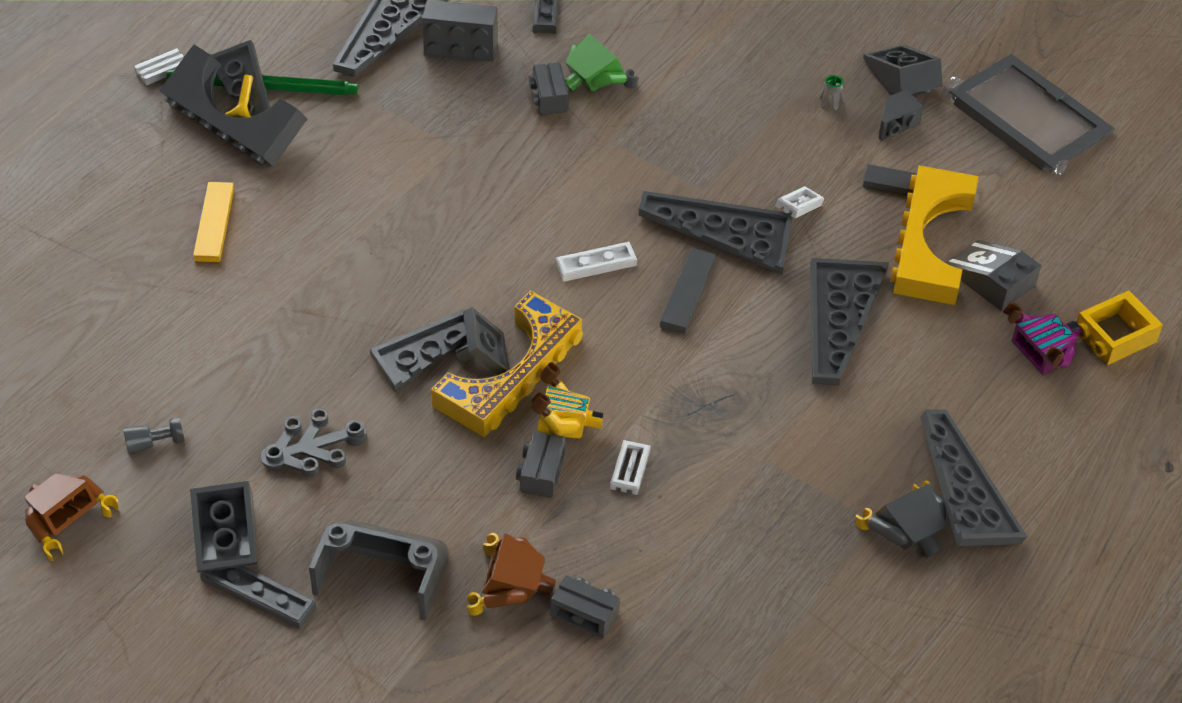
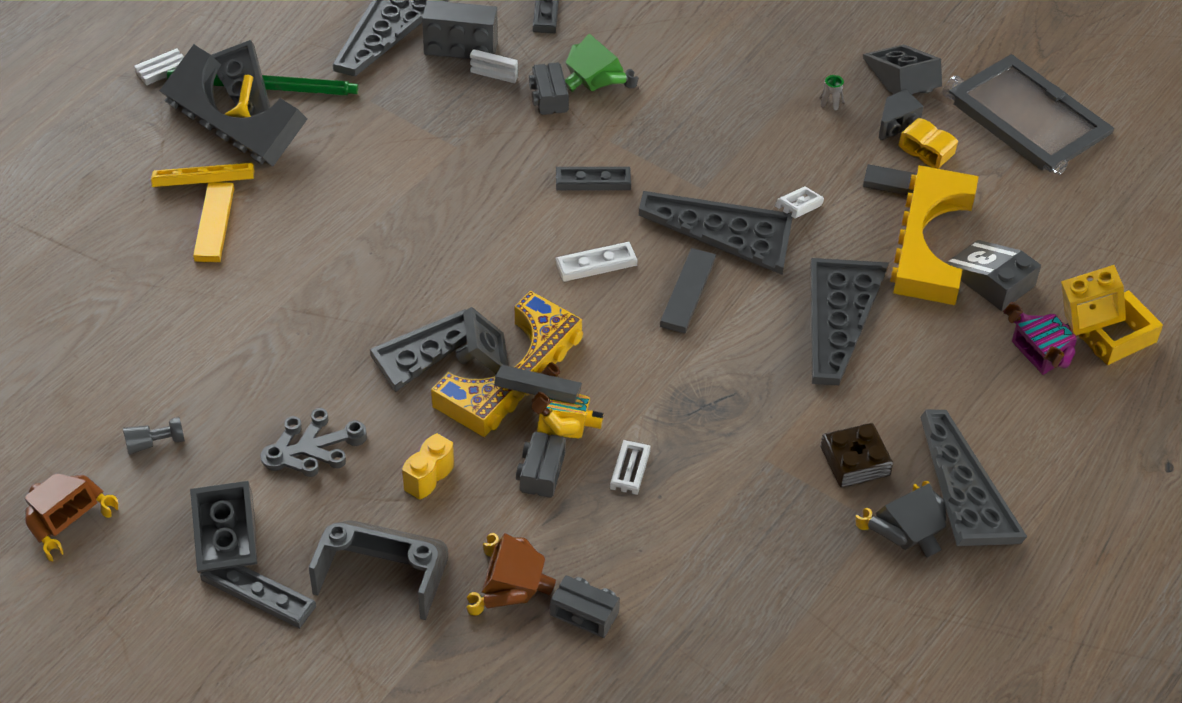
(202, 174): none -> yellow tile
(428, 466): none -> yellow brick
(498, 66): none -> white tile
(535, 382): none -> dark grey tile
(593, 178): none -> dark grey tile
(856, 454): none -> dark brown brick
(928, 143): none -> yellow brick
(1098, 312): none -> yellow window

